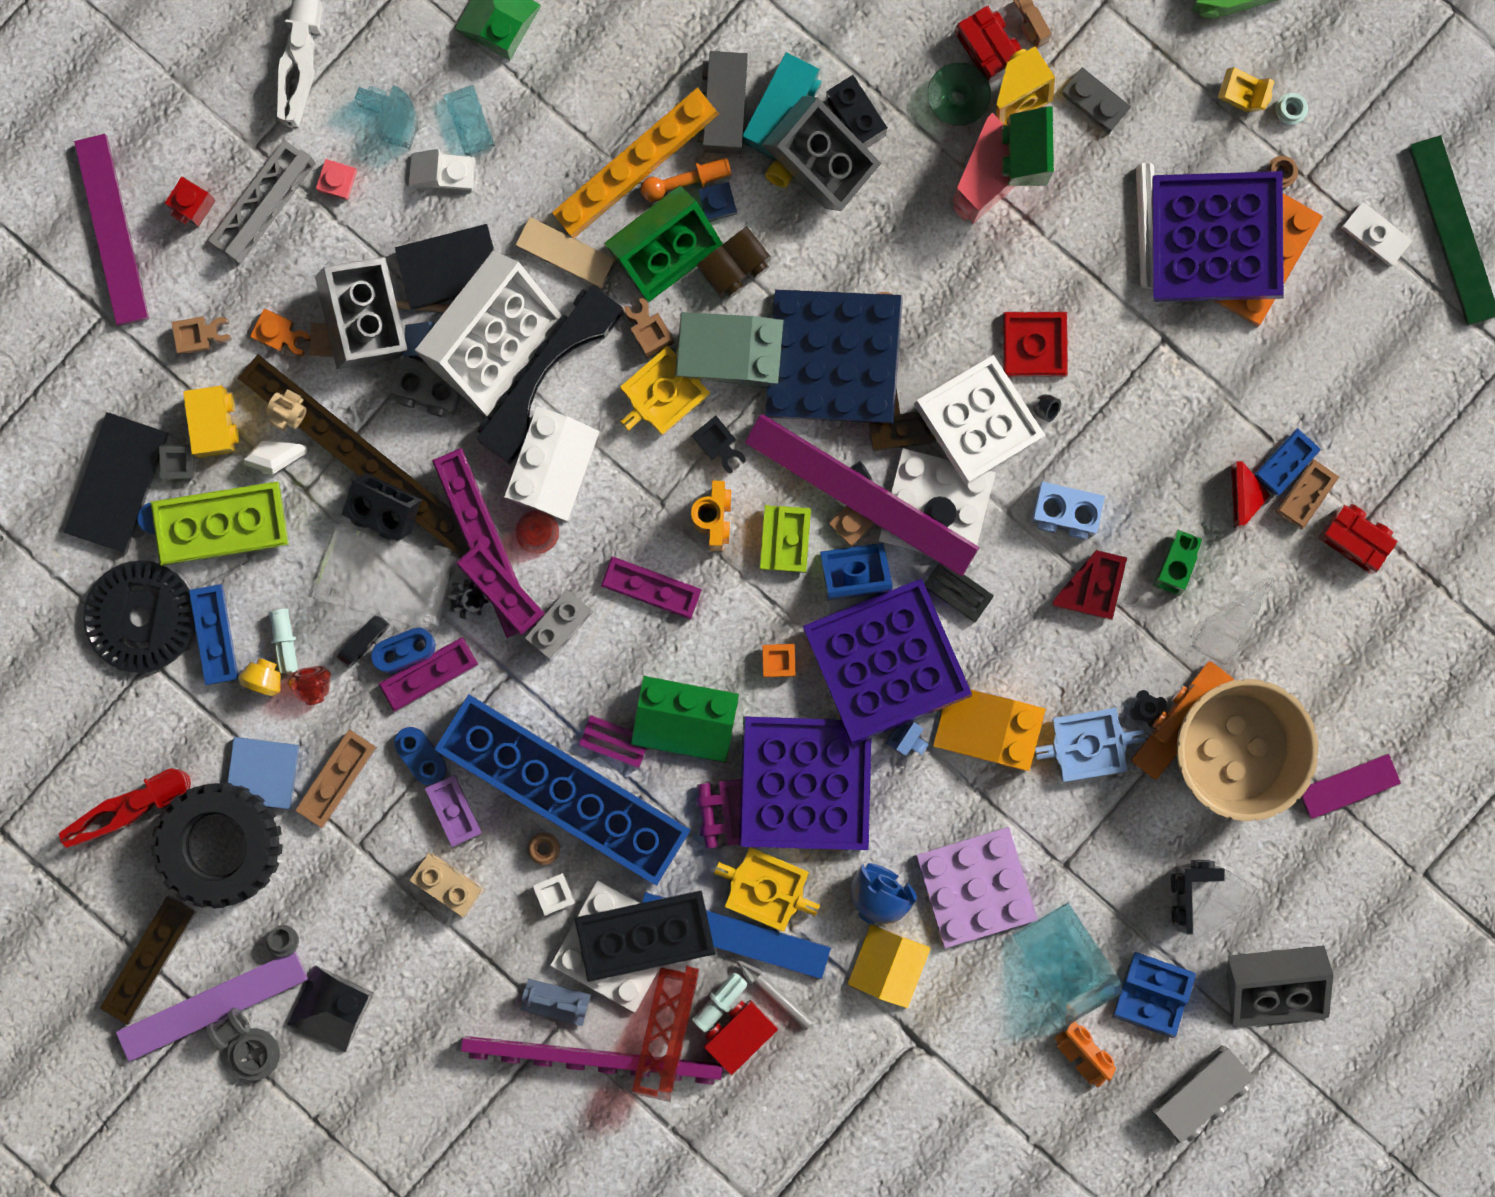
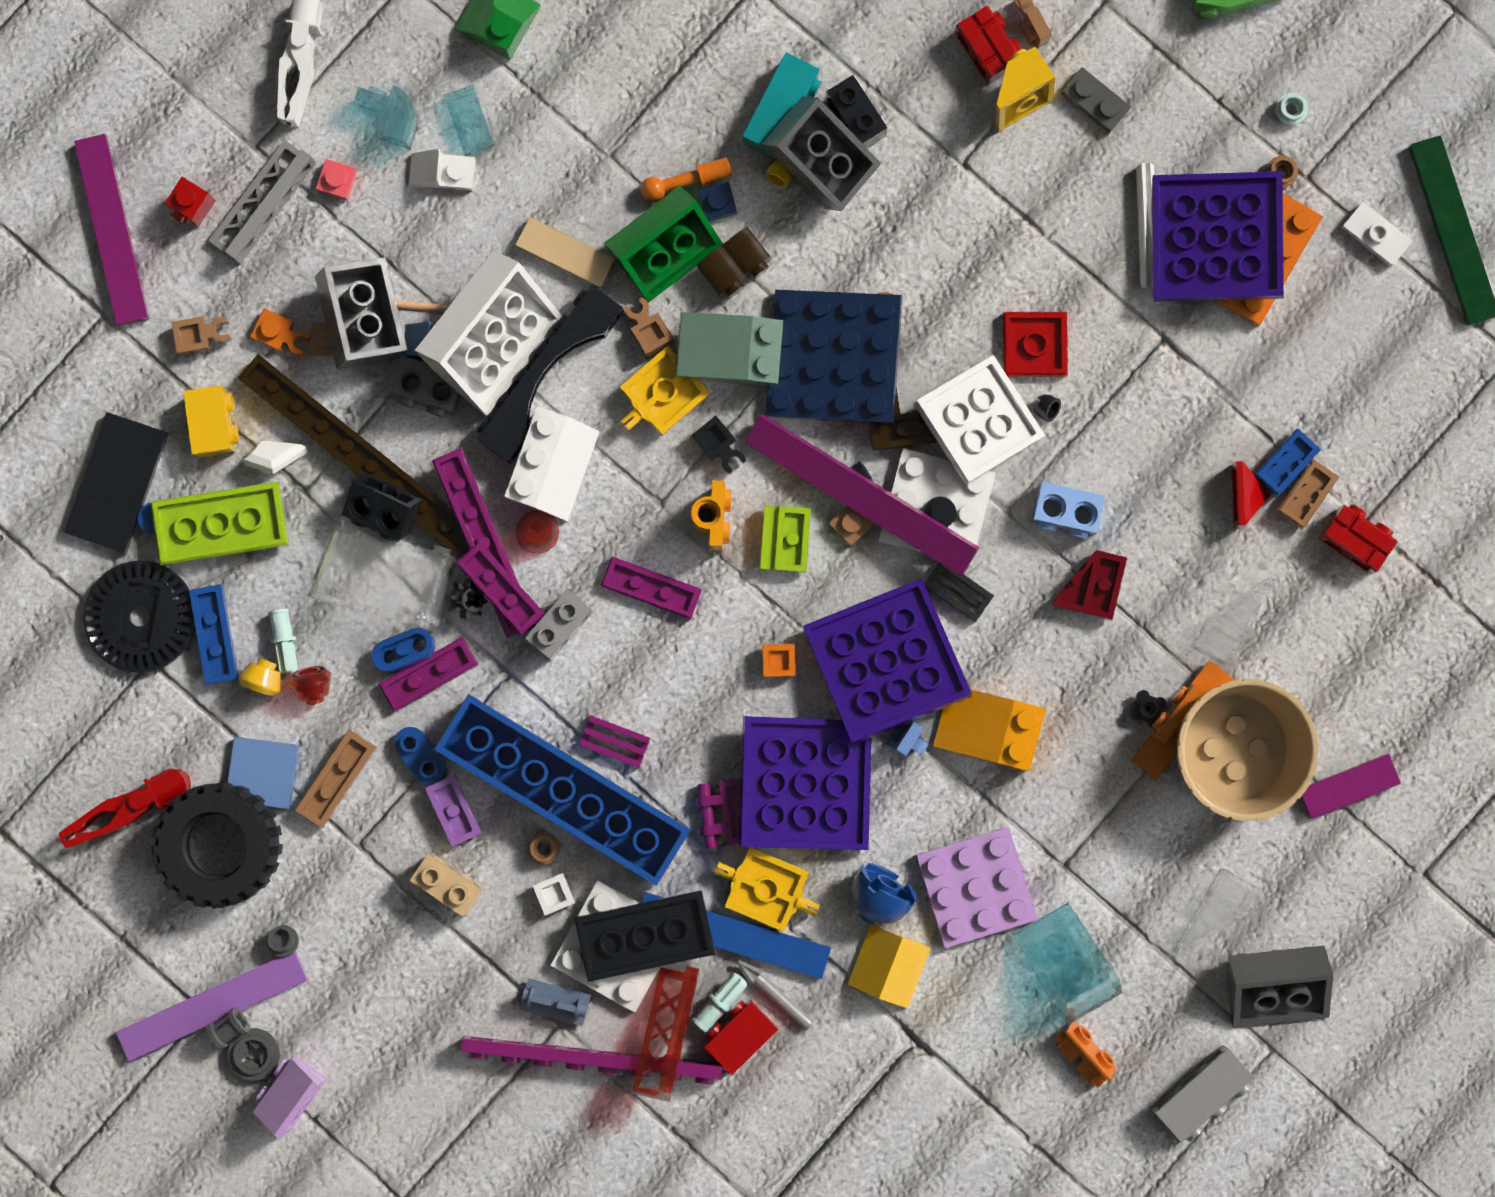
(148, 960): dark brown plate -> none
(176, 461): dark grey plate -> none
(286, 410): tan gear -> none
(288, 1096): none -> lavender slope
(330, 1008): black slope -> none
(363, 641): black beam -> none
(442, 265): black tile -> none
(635, 163): light orange plate -> none
(684, 719): green slope -> none
(726, 92): dark grey brick -> none
(856, 571): blue slope -> none
(962, 79): clear green dish -> none
(982, 179): coral slope -> none
(1029, 147): green slope -> none
(1089, 744): light blue plate -> none
(1154, 995): blue slope -> none
(1178, 563): green leg -> none
(1181, 883): black bracket -> none
(1245, 90): yellow bracket -> none

